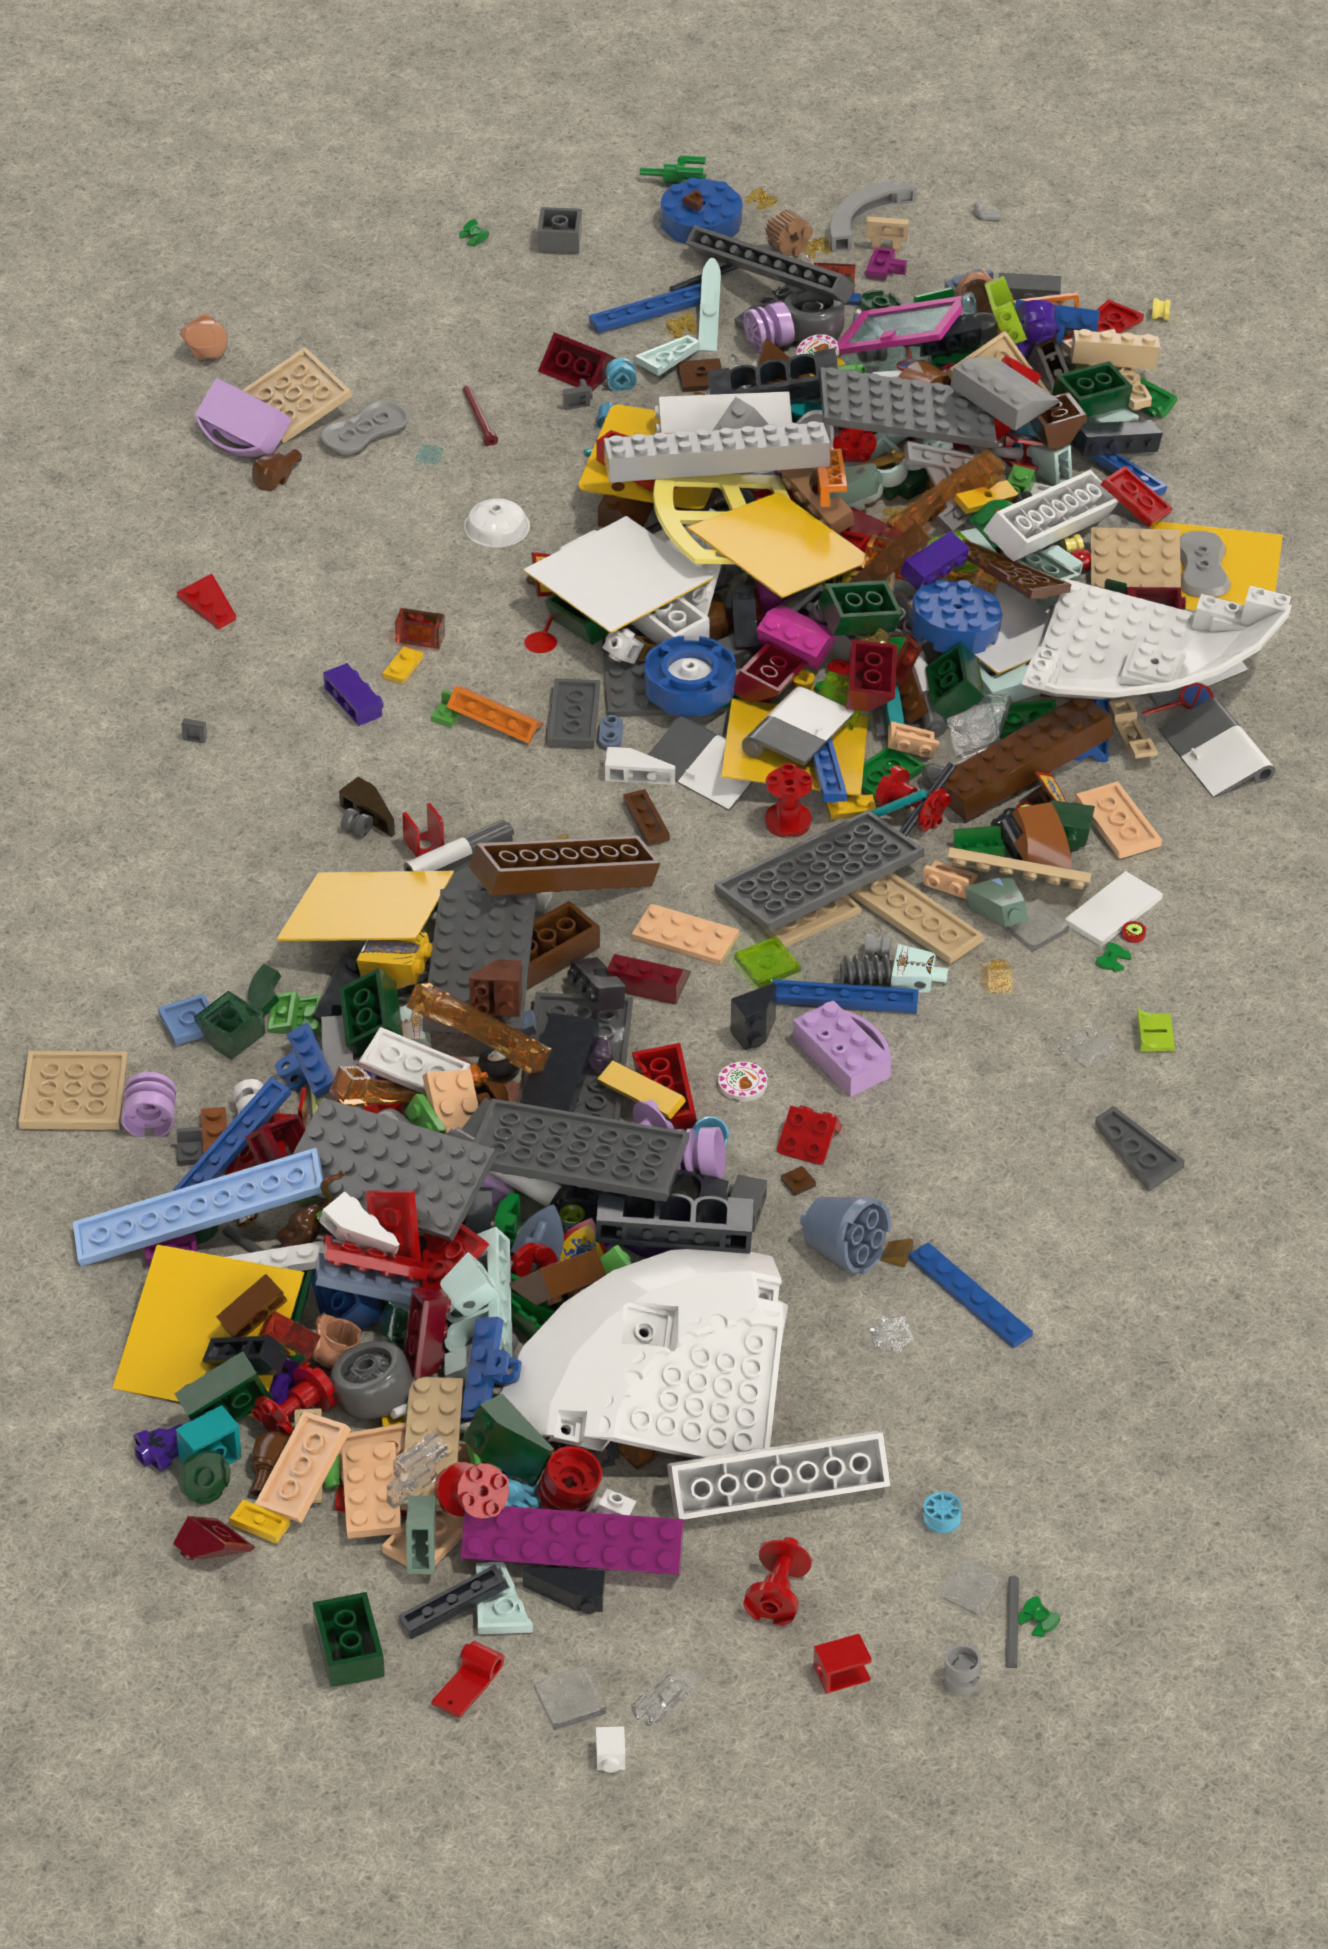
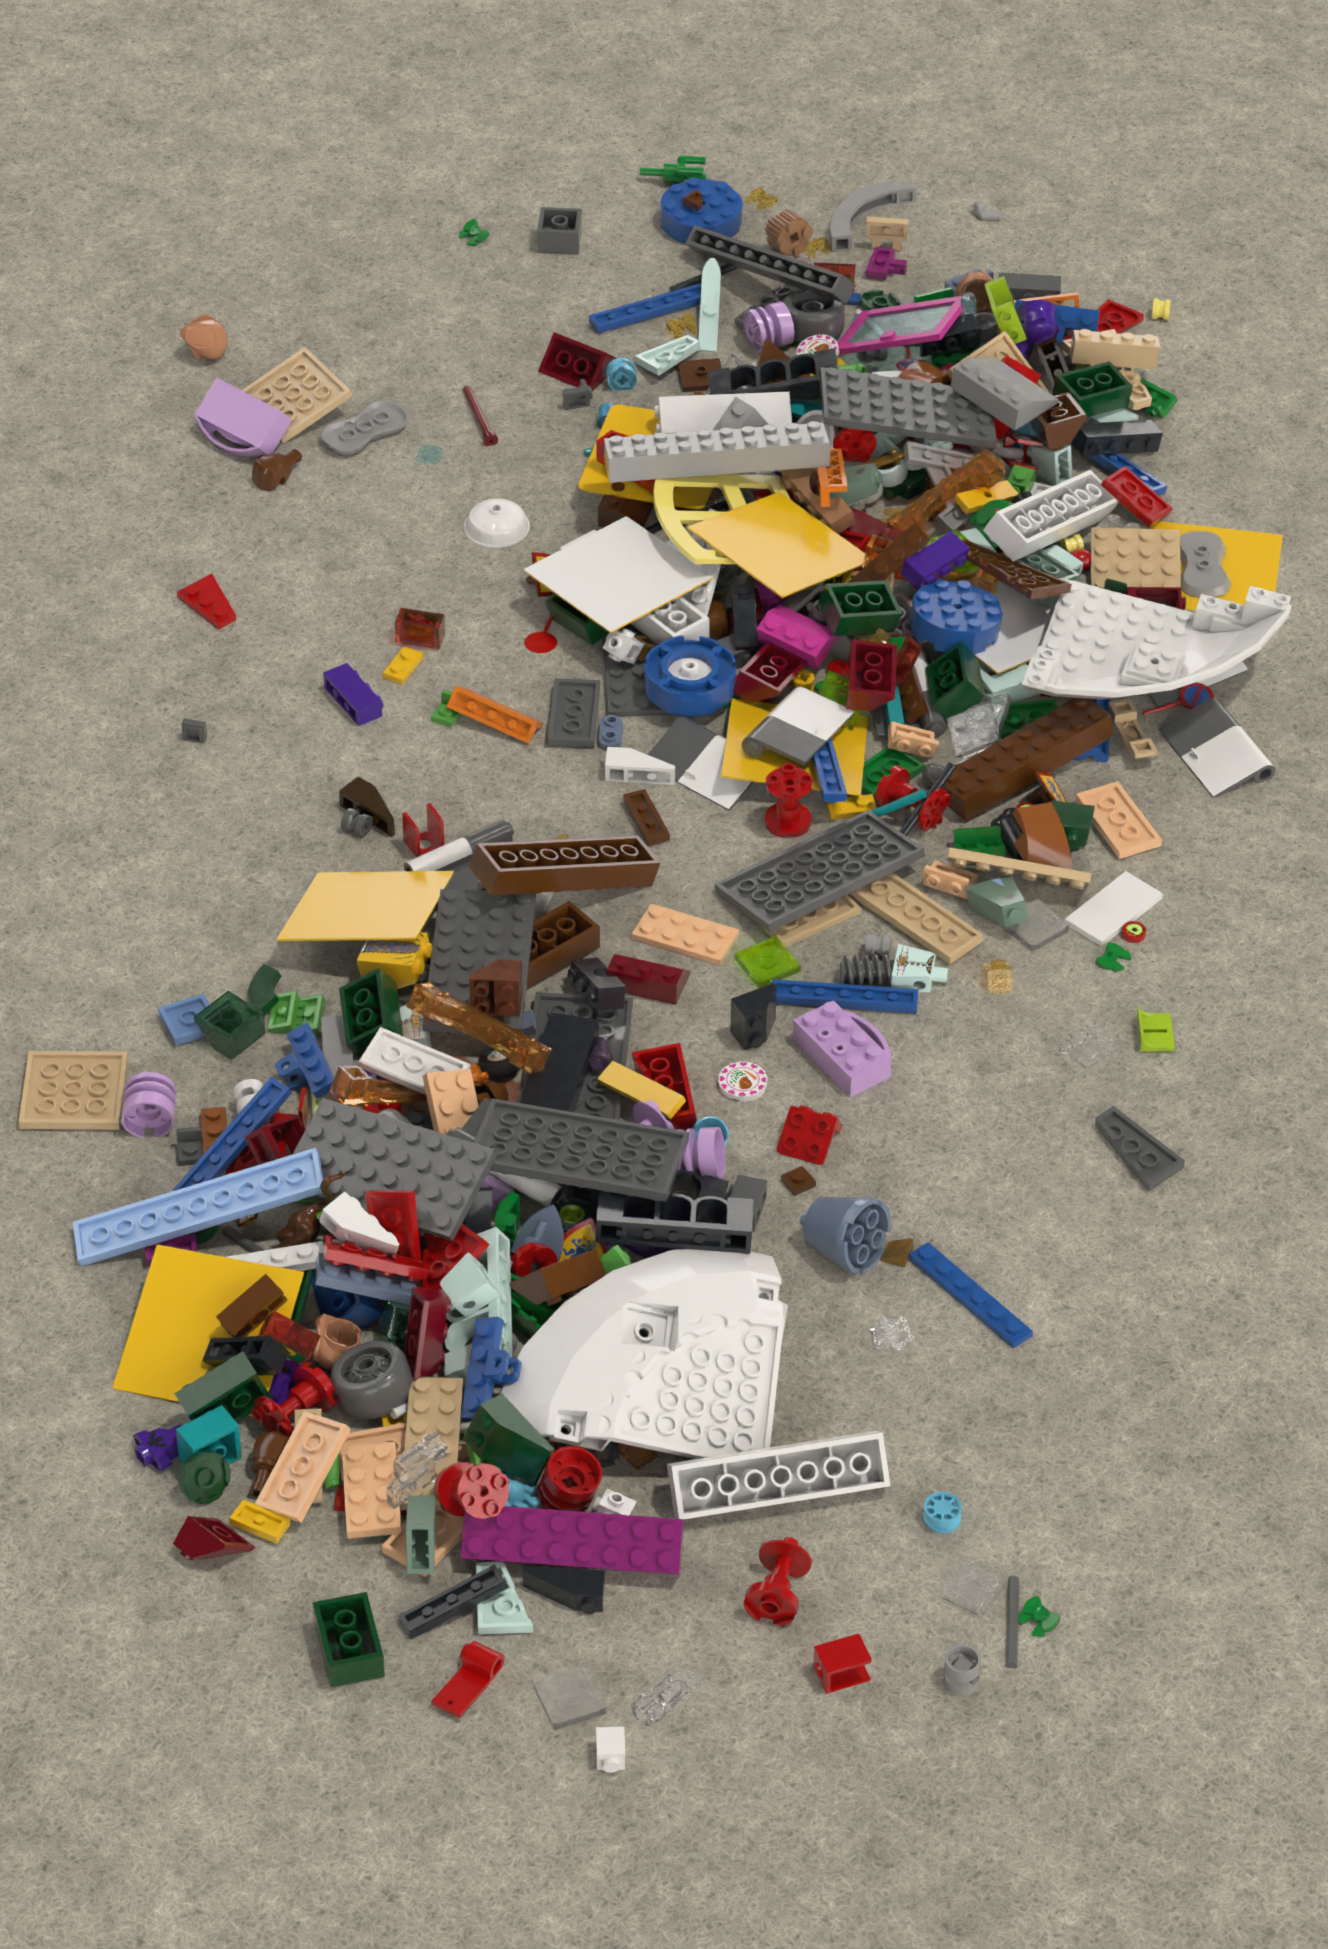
(342, 974): black slope -> none
(423, 1115): bright green plate -> none

